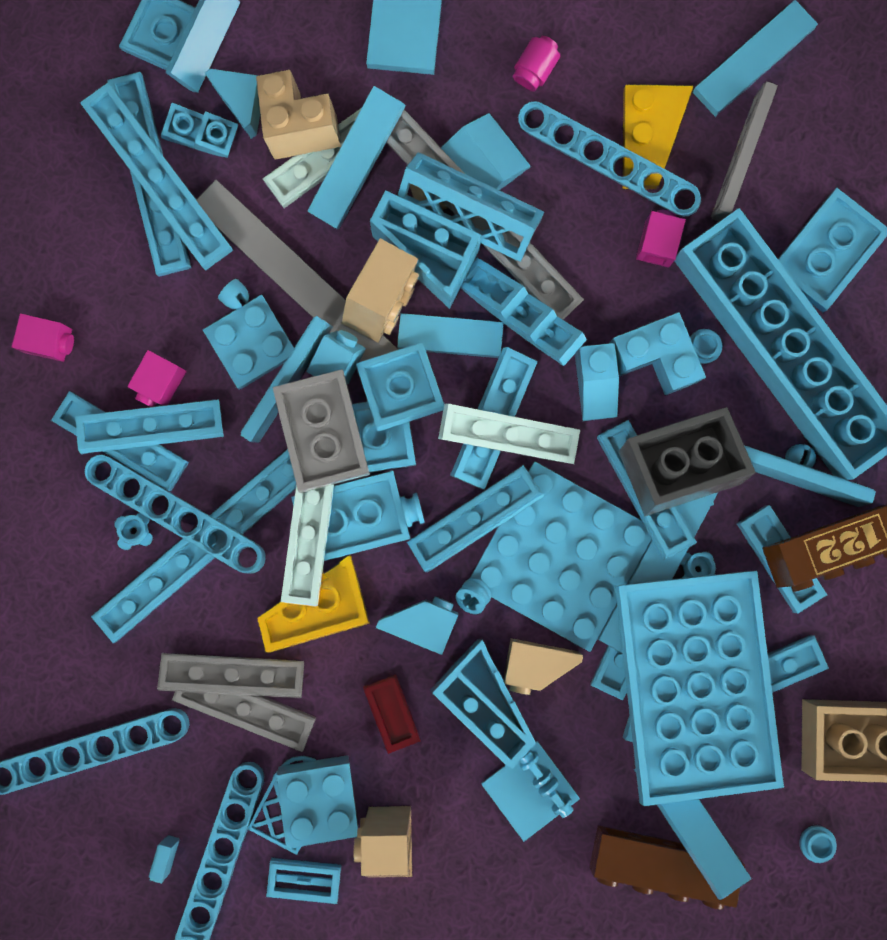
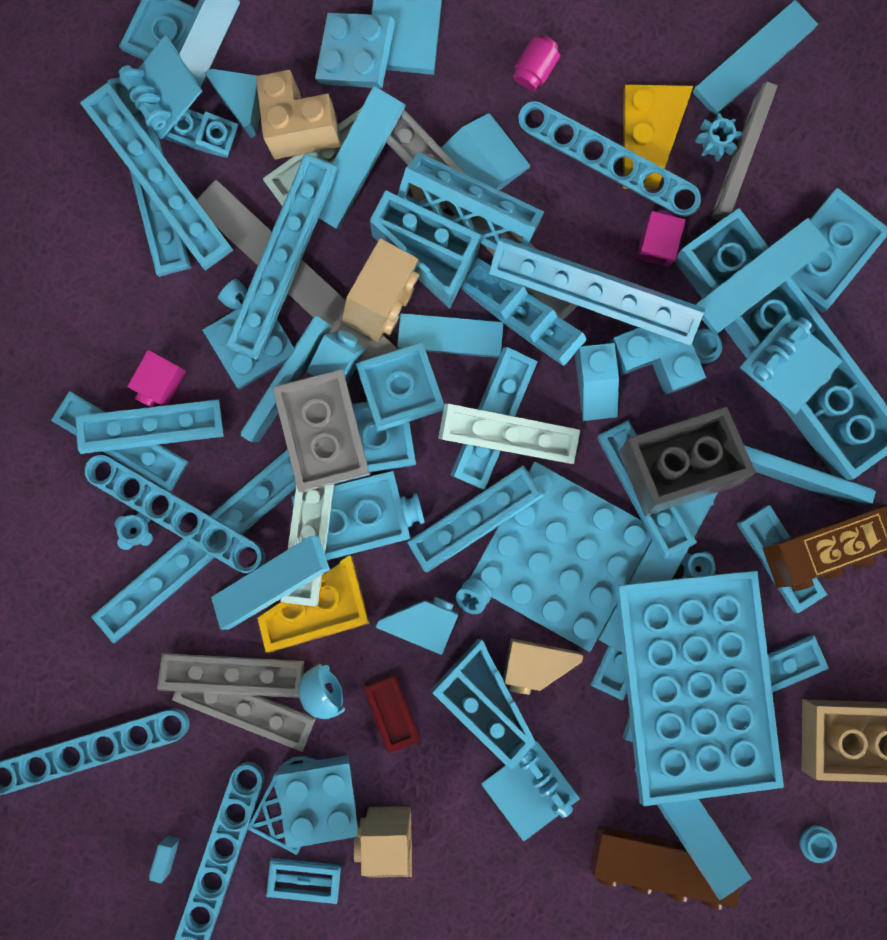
(43, 338): dark pink brick -> none
(161, 87): none -> medium azure hinge
(270, 582): none -> medium azure tile
(281, 257): none -> medium azure tile
(316, 697): none -> medium azure hair
(355, 50): none -> medium azure plate
(596, 291): none -> medium azure plate
(711, 143): none -> medium azure gear
(762, 275): none -> medium azure tile
(791, 363): none -> medium azure hinge
(796, 453): medium azure hinge -> none

